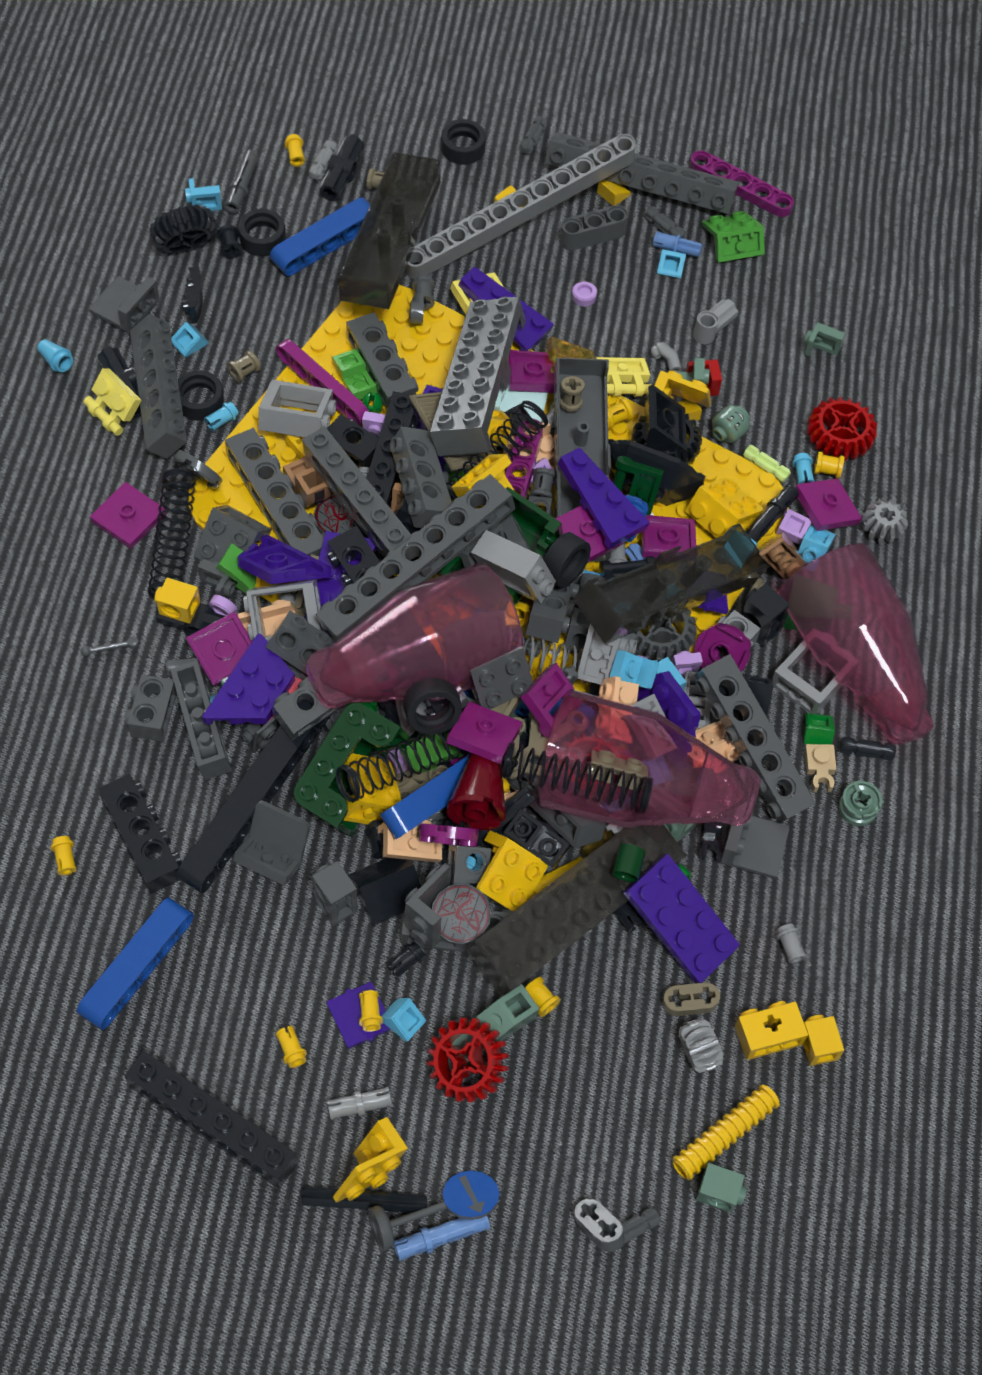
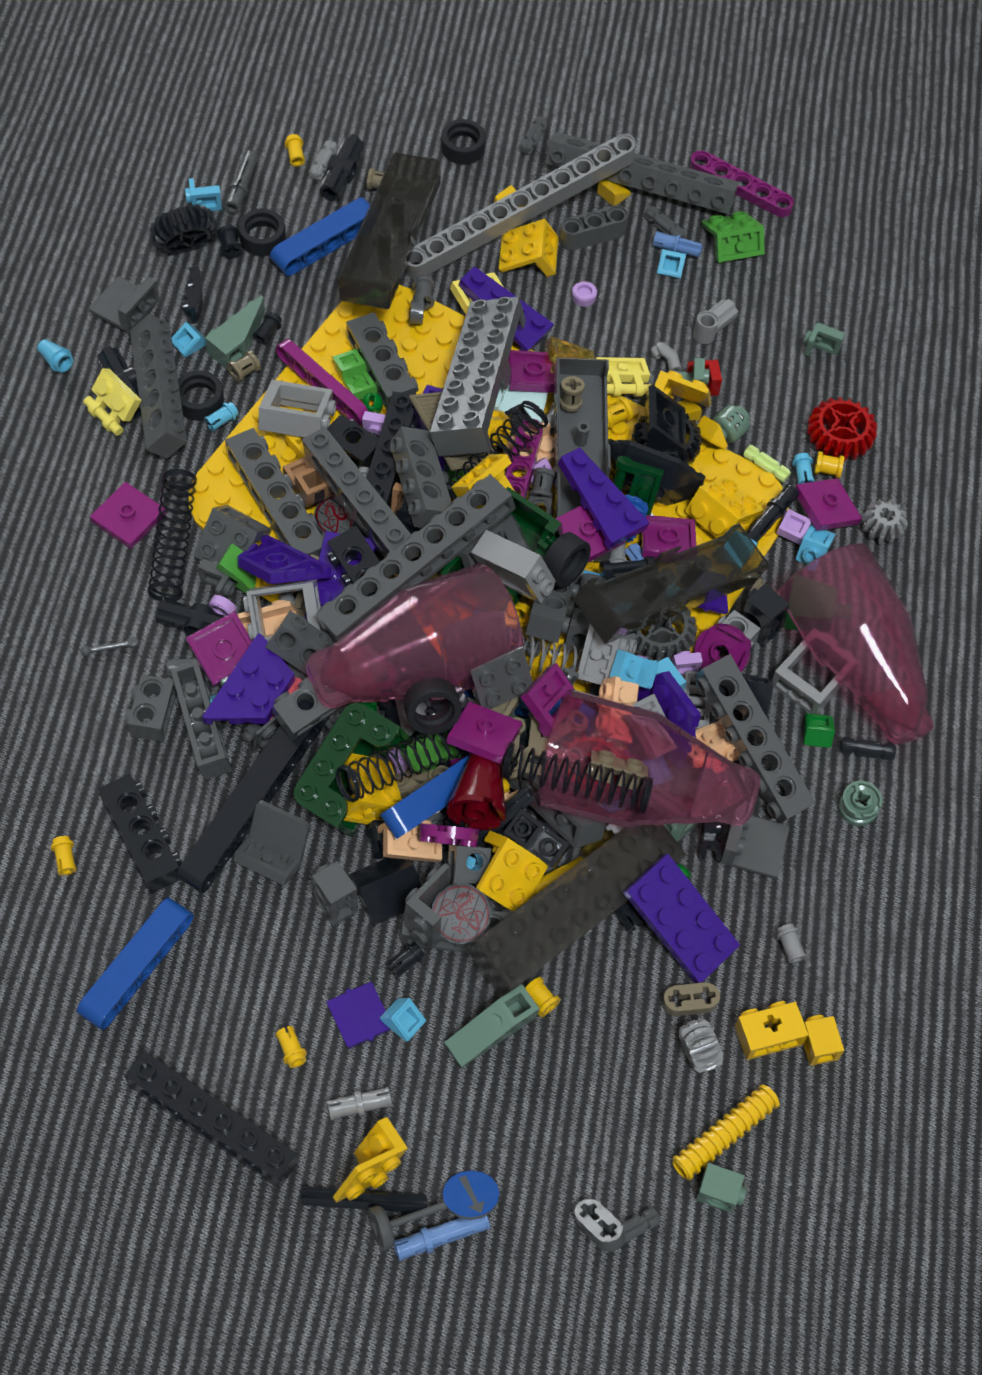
(177, 600): yellow brick -> none
(198, 468): dark grey tile -> none
(236, 334): none -> sand green slope
(270, 324): none -> black pin
(370, 1013): yellow pin -> none
(460, 1070): red gear -> none
(530, 244): none -> yellow bracket
(628, 862): dark green beam -> none
(712, 432): none -> yellow slope
(782, 555): medium nougat slope -> none
(821, 763): tan plate -> none

